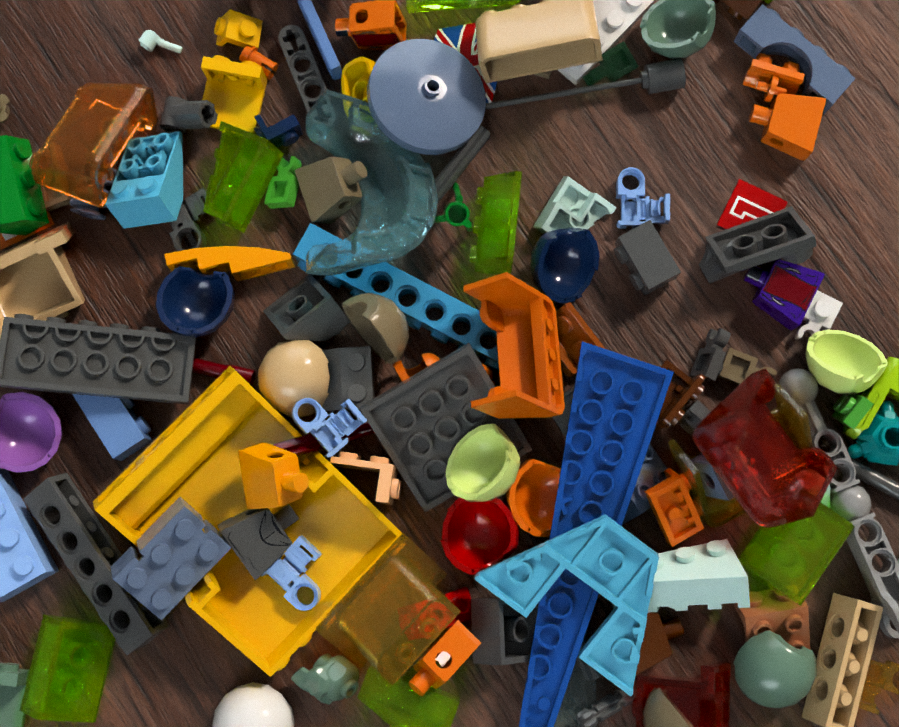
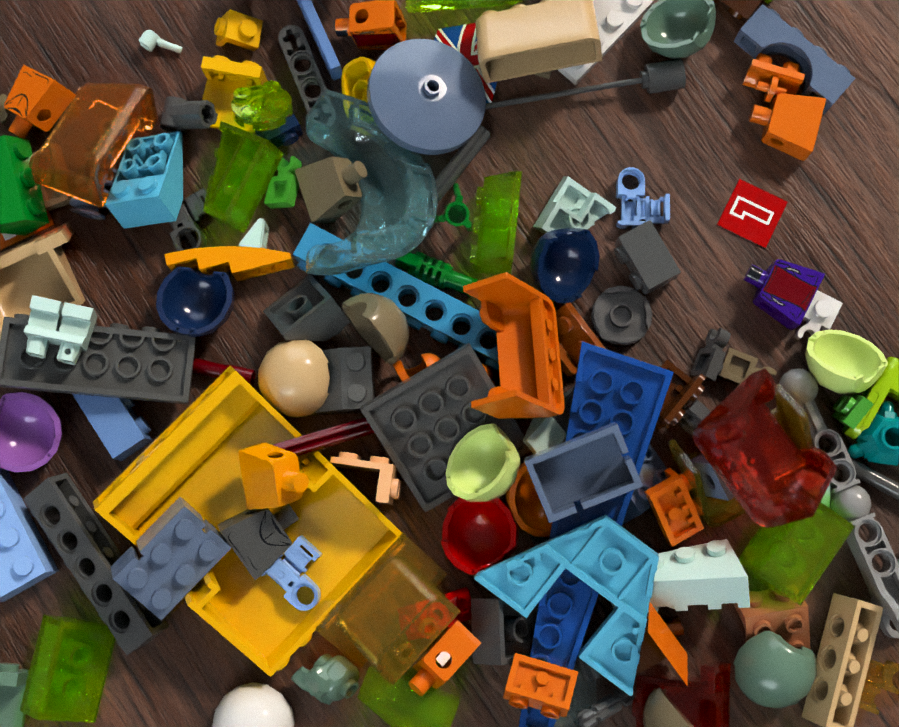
(36, 102): none -> orange torso
(59, 325): none -> light aqua hips
(248, 103): none -> clear neon green plate
(252, 54): orange pin -> none
(256, 236): none -> light aqua slope
(329, 431): light blue piece -> none
(433, 271): none -> green hinge
(540, 686): none -> orange bracket
(543, 434): none -> light aqua slope
(582, 470): none -> sand blue piece
(615, 65): clear green plate -> none
(621, 316): none -> flat silver tile
(668, 643): none -> orange sticker
(756, 243): dark grey slope -> none

